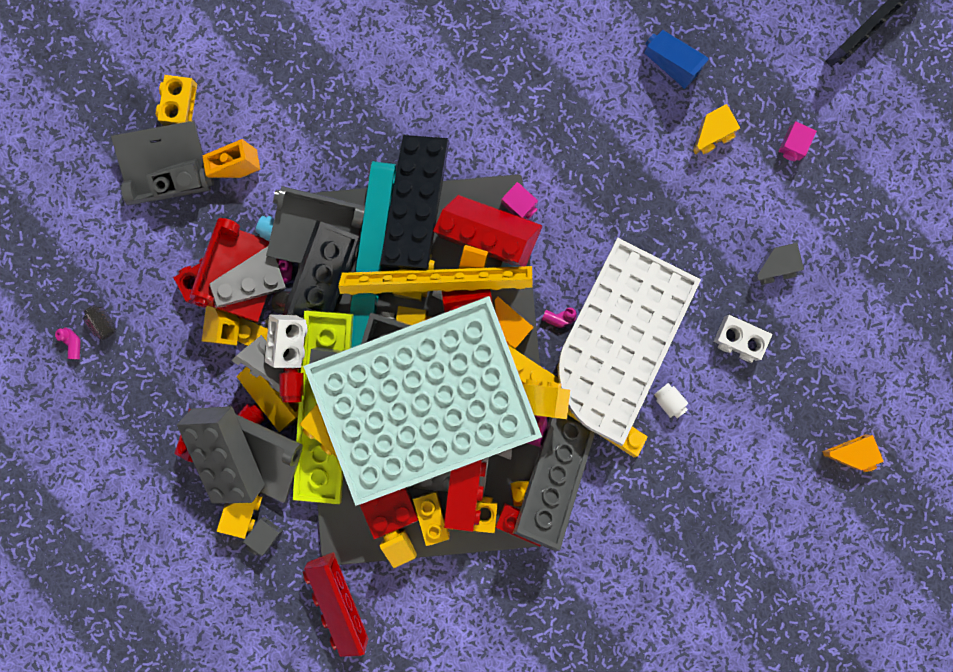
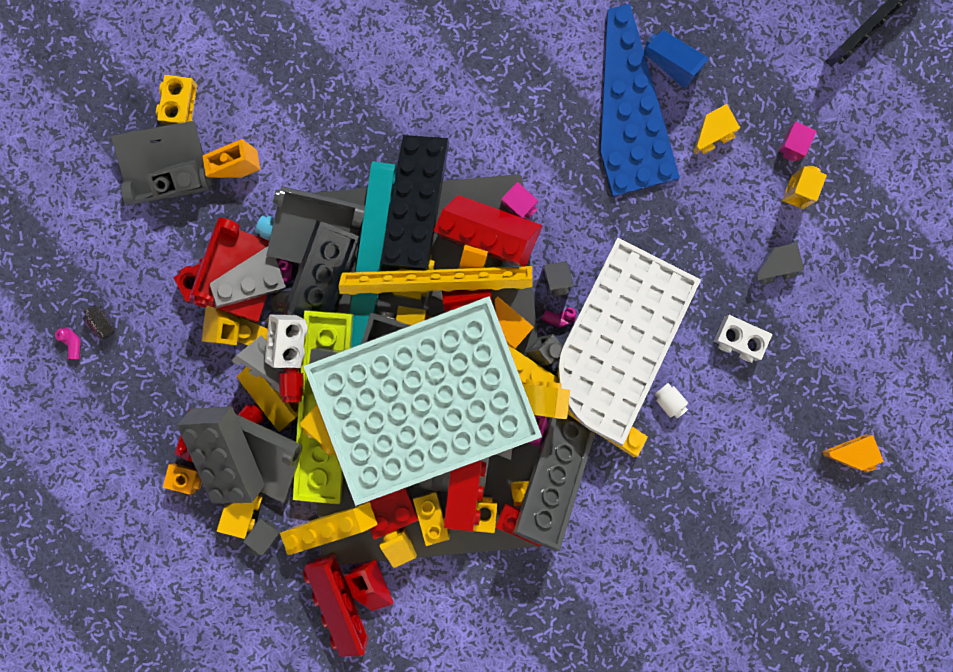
(182, 479): none -> light orange brick
(328, 528): none -> yellow brick
(369, 586): none -> red slope
(545, 350): none -> dark grey brick
(557, 279): none -> dark grey slope
(632, 129): none -> blue wing
(804, 187): none -> yellow brick

